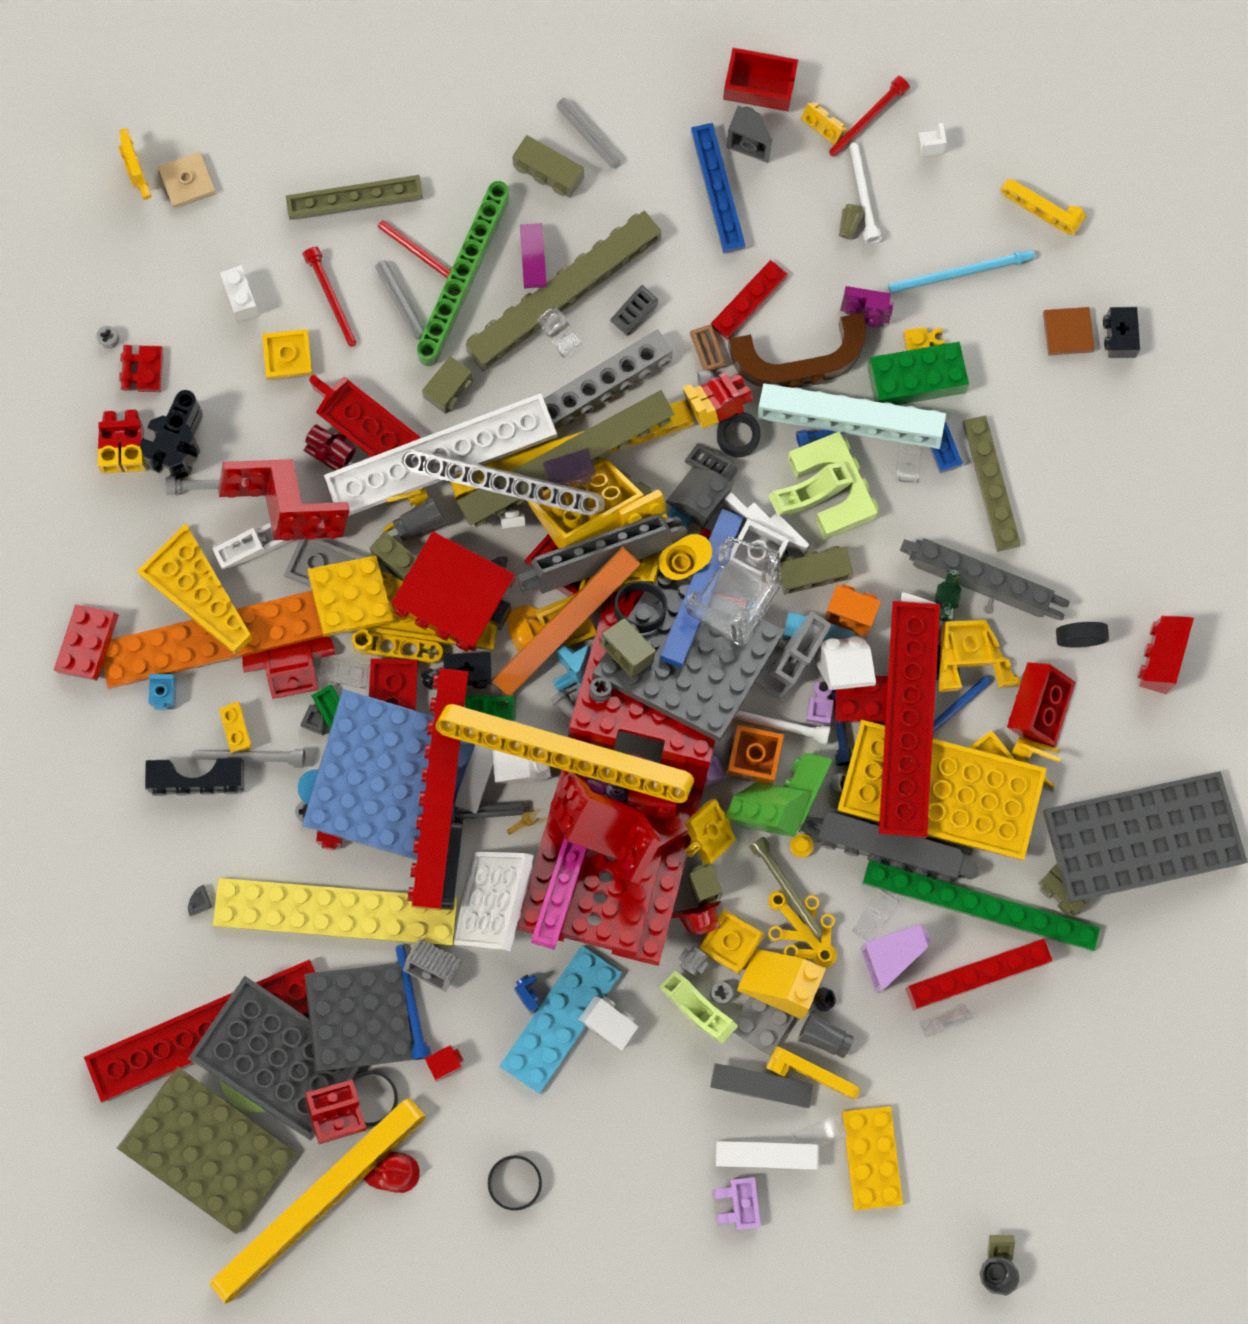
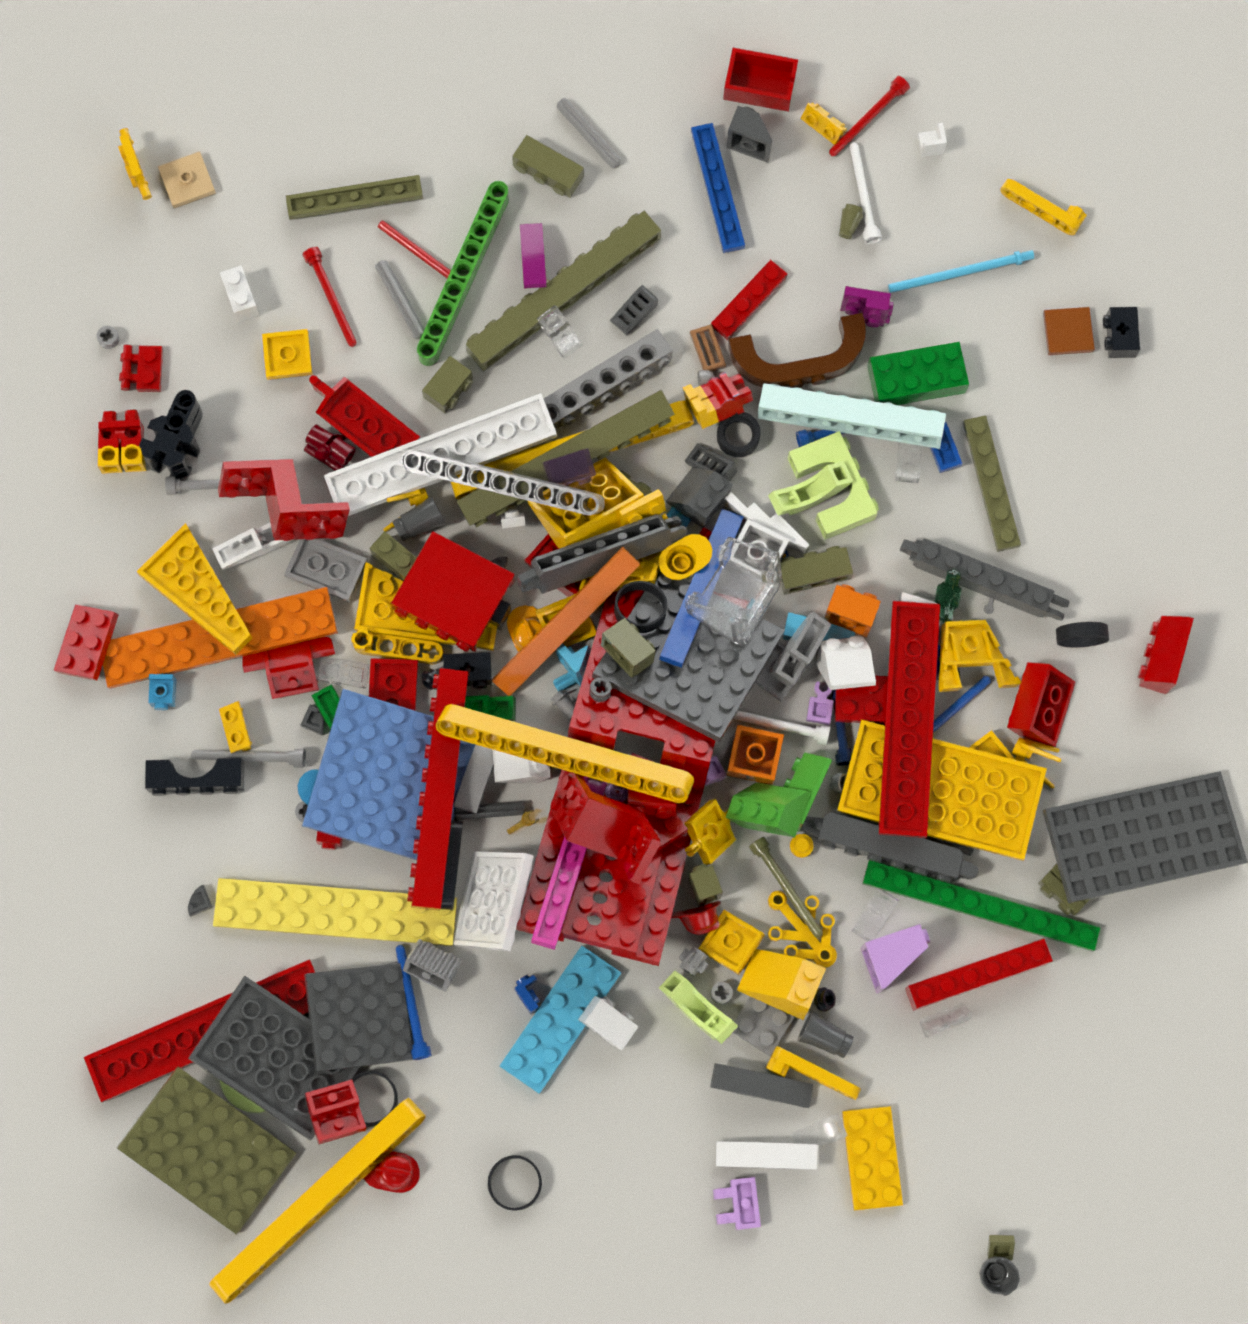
(349, 596): yellow plate -> none
(444, 1062): red brick -> none
(919, 338): yellow plate -> none

